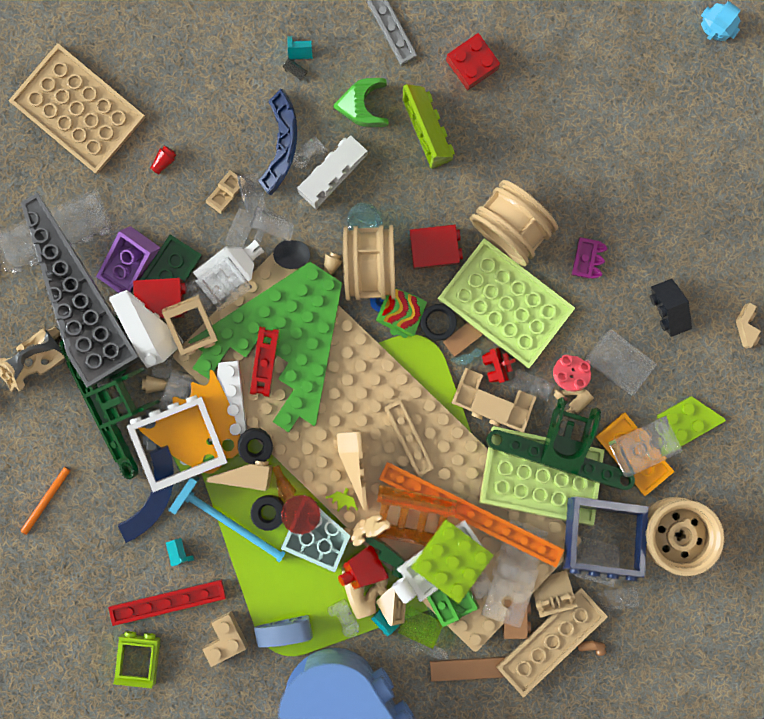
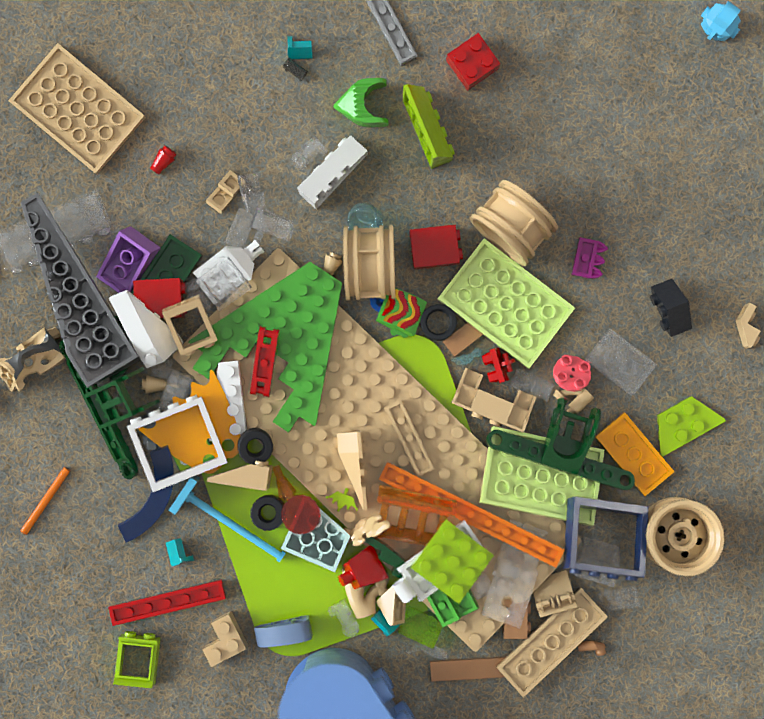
(285, 144): dark blue tile -> none
(291, 254): black sticker -> none
(645, 446): clear brick -> none

